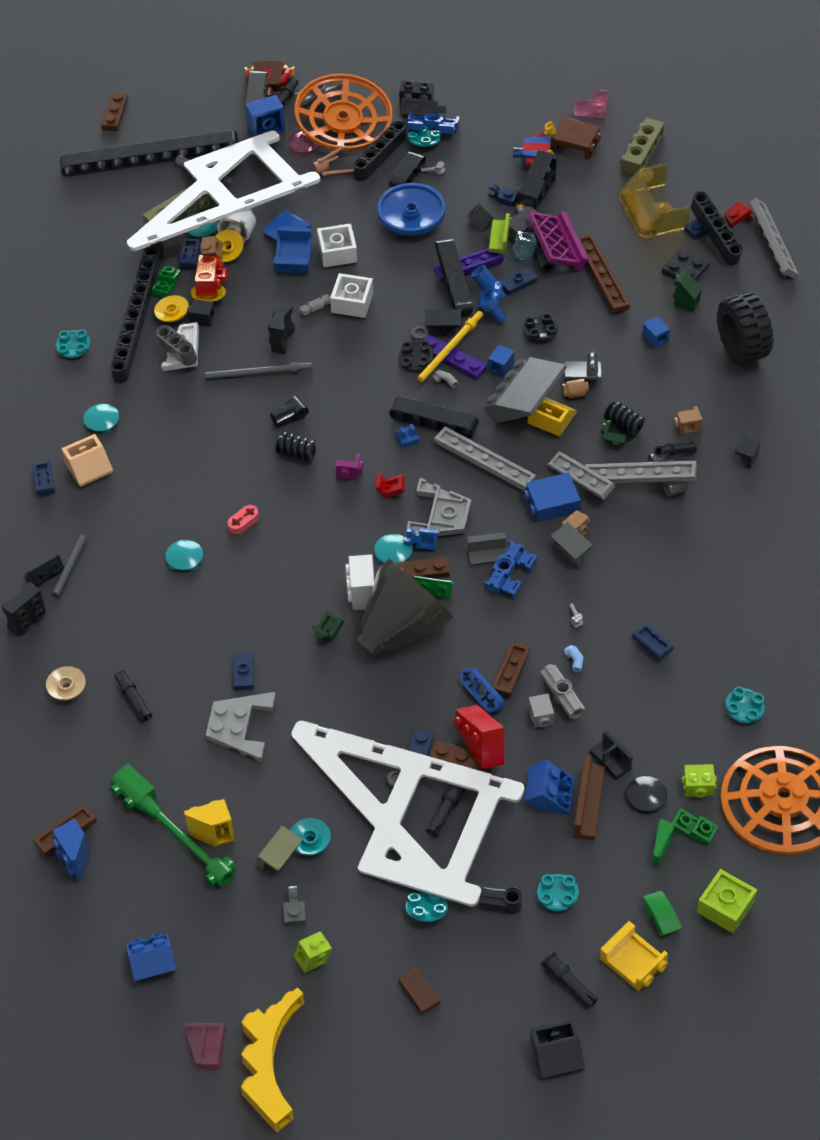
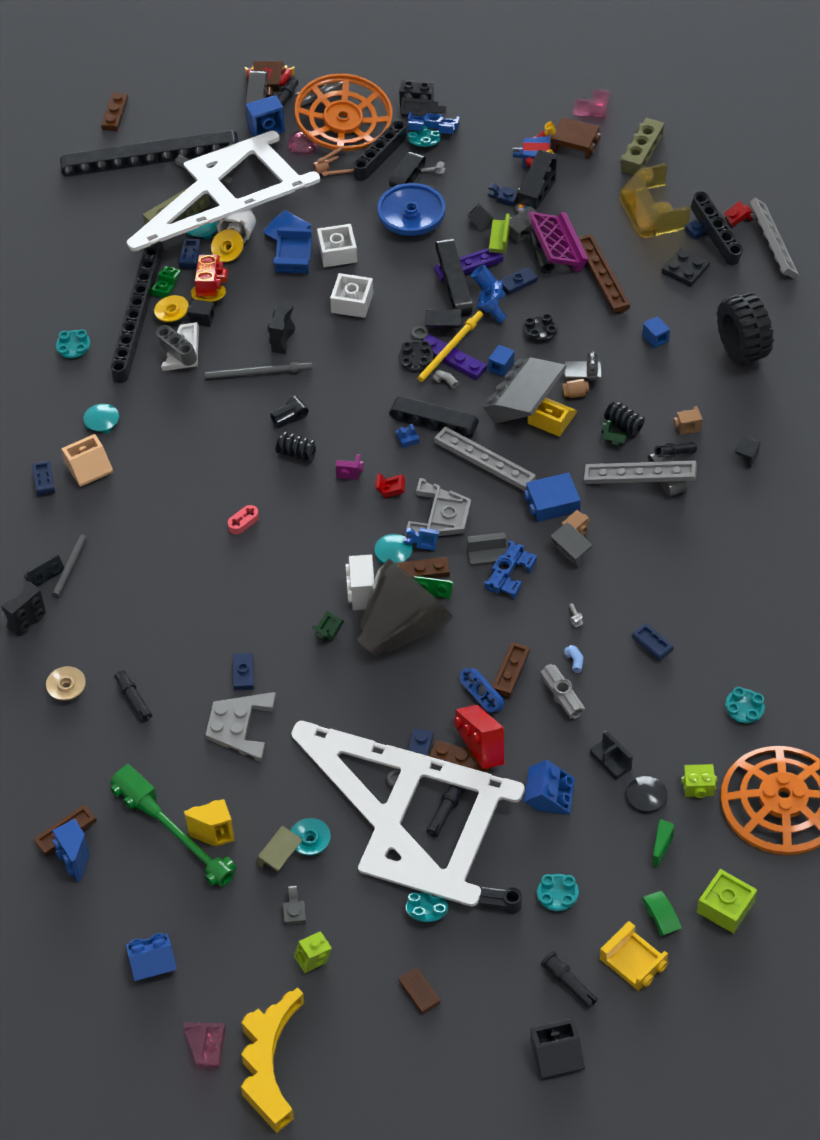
(184, 555): teal dish -> none
(209, 245): medium nougat brick -> none
(315, 305): light grey axle -> none
(524, 245): clear light blue brick -> none
(541, 710): light grey brick -> none
(582, 475): light grey tile -> none
(589, 800): reddish brown fence -> none
(687, 292): dark green slope -> none
(695, 828): green slope -> none

